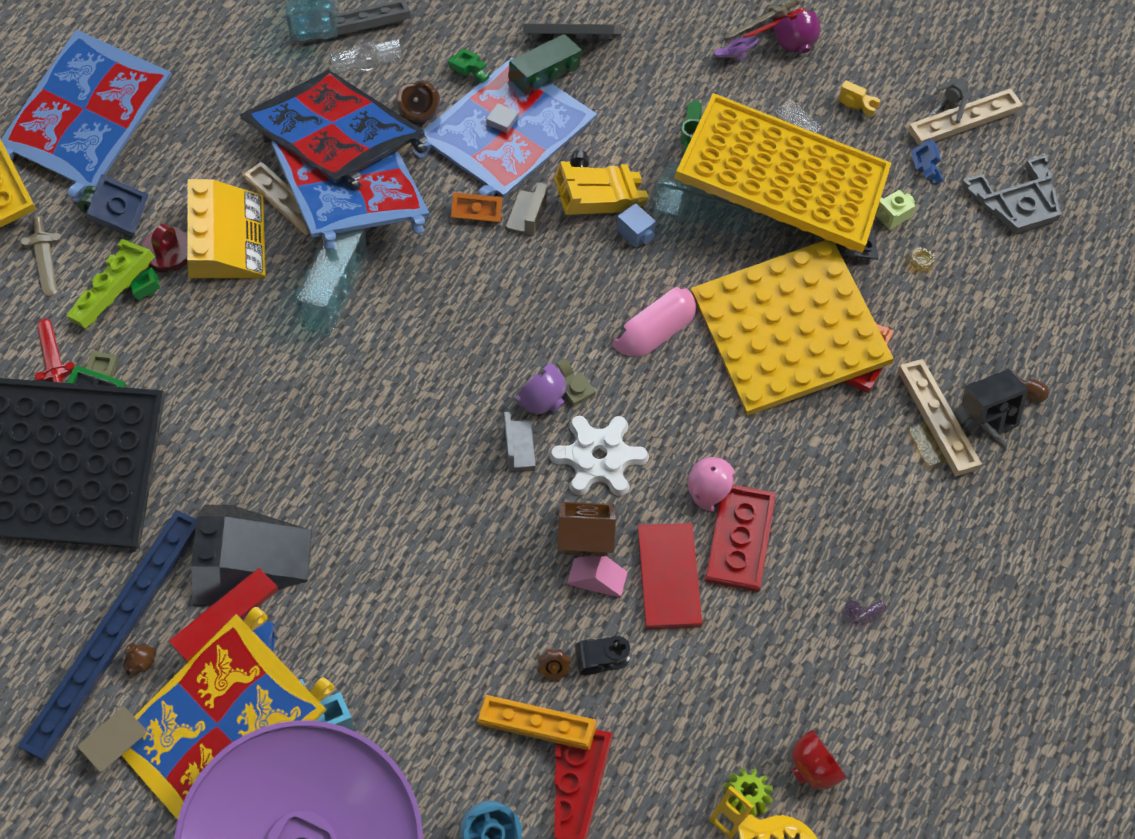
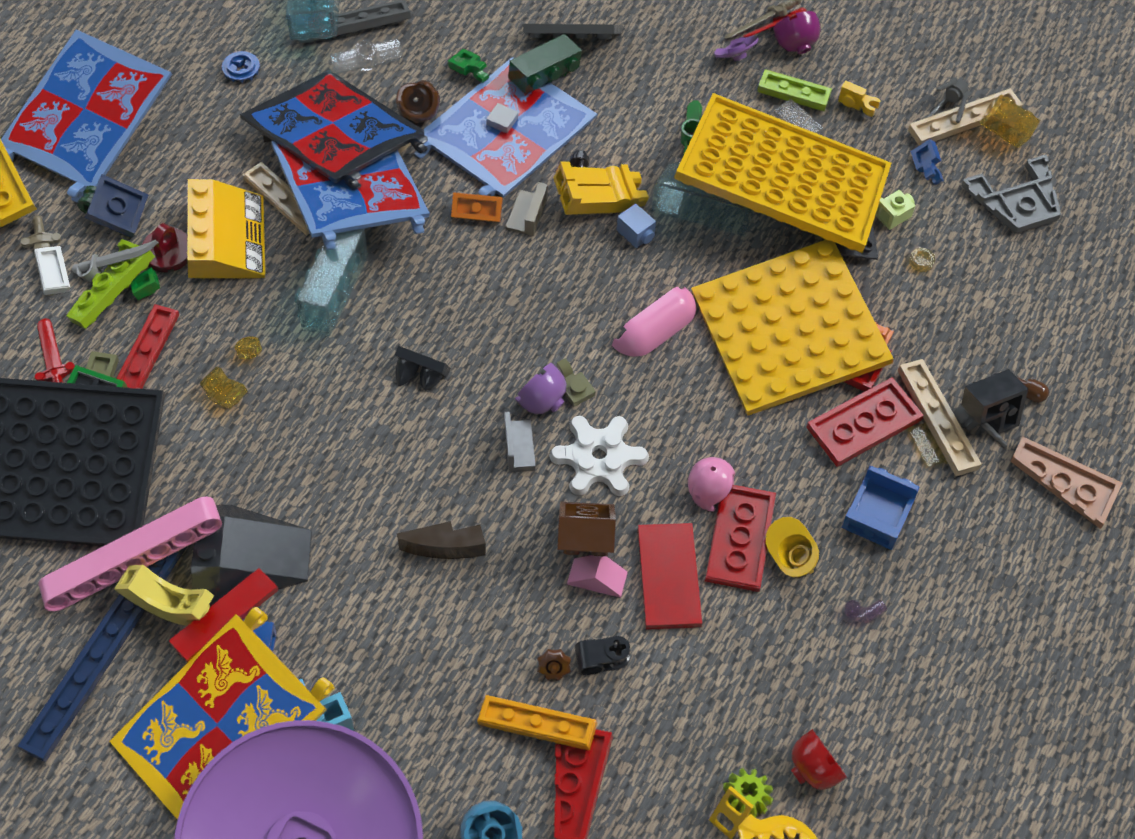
(52, 270): none -> white tile
(93, 266): none -> light grey sword
(111, 739): dark tan panel -> none
(138, 658): reddish brown piece -> none
(139, 547): none -> bright pink beam
(148, 346): none -> red tile
(162, 597): none -> light yellow arch
(222, 389): none -> clear yellow bracket
(238, 60): none -> gear
(248, 347): none -> clear yellow tile
(409, 363): none -> black tile
(443, 542): none -> dark brown slope
(792, 547): none -> yellow piece
(798, 90): none -> lime plate
(864, 421): none -> plate
(880, 507): none -> blue panel
(1009, 121): none -> clear yellow brick
(1069, 480): none -> nougat wing

